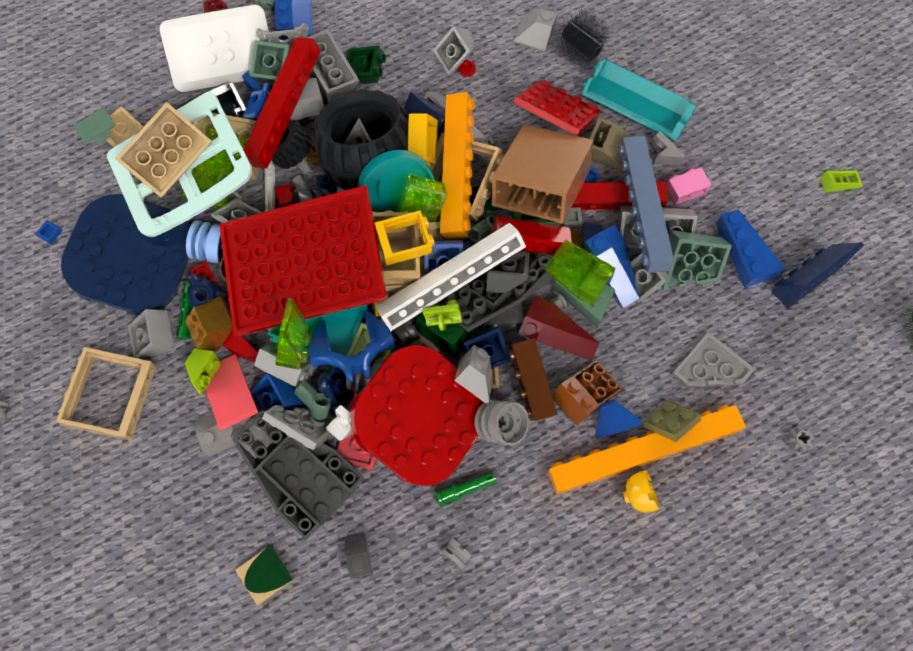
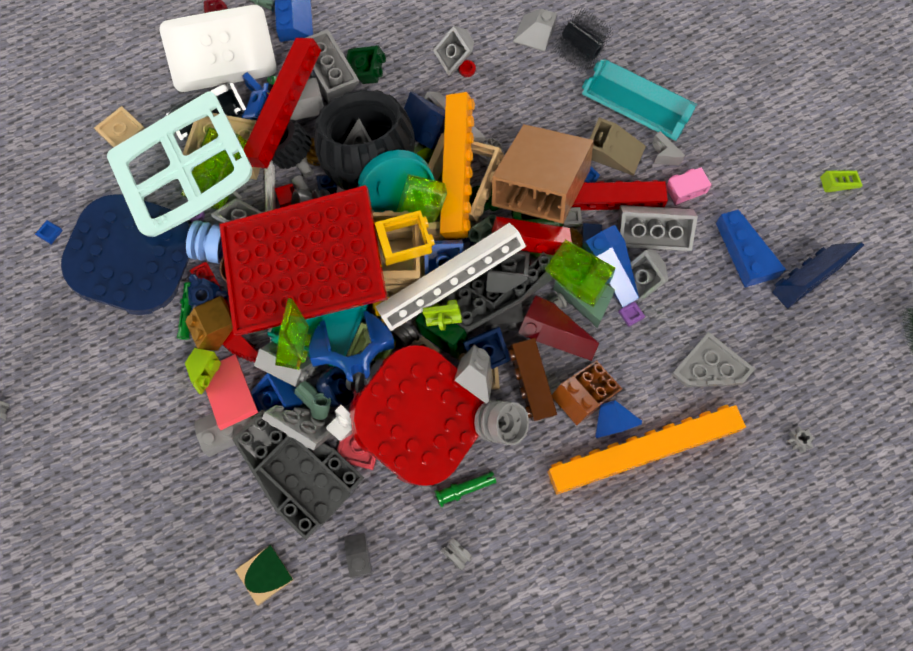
(95, 126): sand green piece -> none
(135, 403): tan window -> none
(150, 334): light grey slope -> none
(163, 150): tan slope -> none
(268, 60): sand green slope -> none
(273, 37): light grey piece -> none
(423, 136): yellow window -> none
(558, 107): red plate -> none
(631, 314): none -> medium lavender tile
(641, 493): yellow cylinder -> none
(646, 205): sand blue brick -> none
(672, 420): olive plate -> none
(696, 258): sand green wedge -> none

